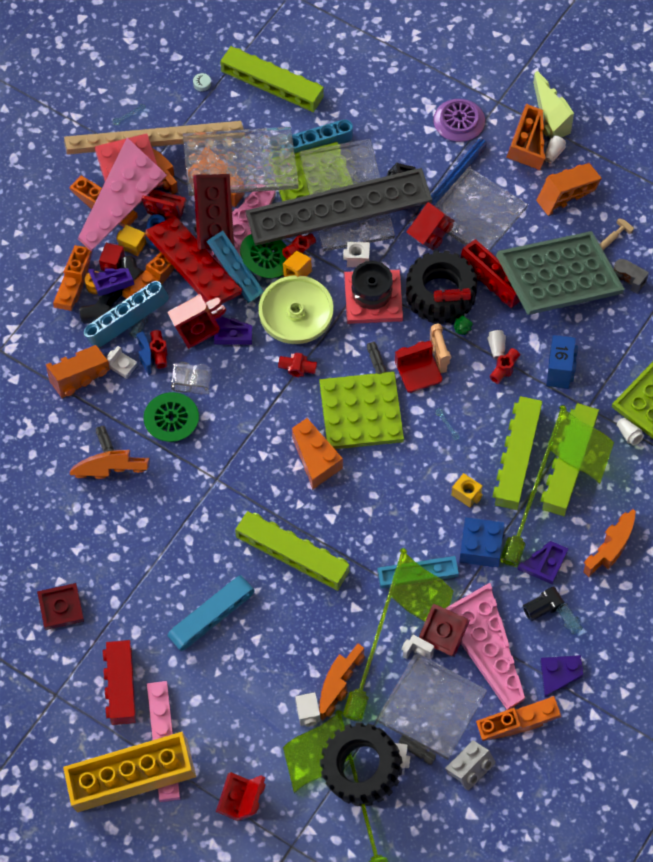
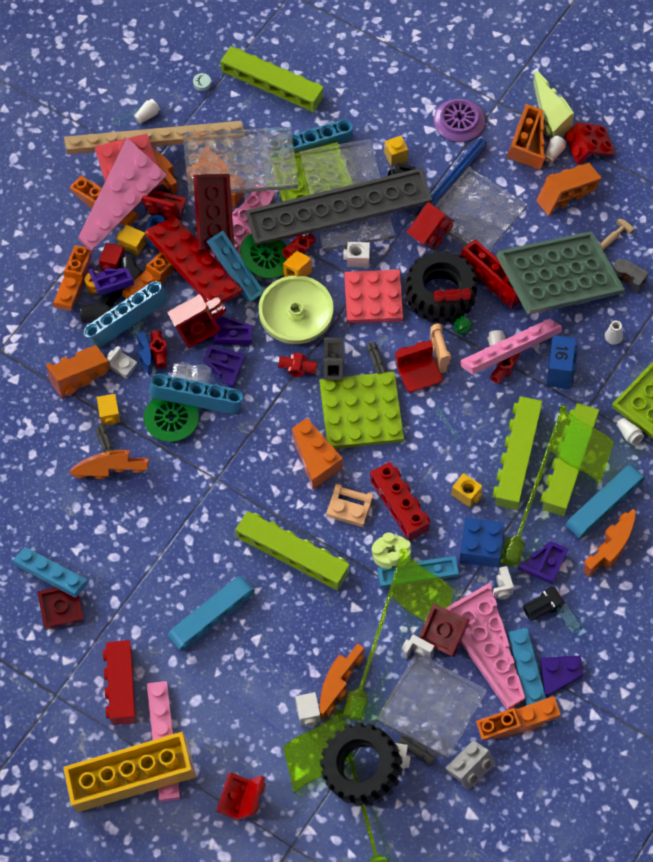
(50, 572): none -> dark azure plate
(108, 409): none -> yellow brick
(147, 111): none -> white cone
(195, 393): none -> dark azure beam
(224, 364): none -> dark purple wing
(333, 358): none -> dark grey brick
(348, 511): none -> light nougat plate
(372, 284): black wheel -> none
(386, 543): none -> yellowish green plate
(396, 151): none -> yellow brick
(400, 501): none -> red brick
(505, 584): none -> white bracket
(511, 346): none -> bright pink plate
(526, 665): none -> dark azure plate
(587, 140): none -> red bracket
(605, 501): none -> dark azure beam
(614, 333): none -> white cone

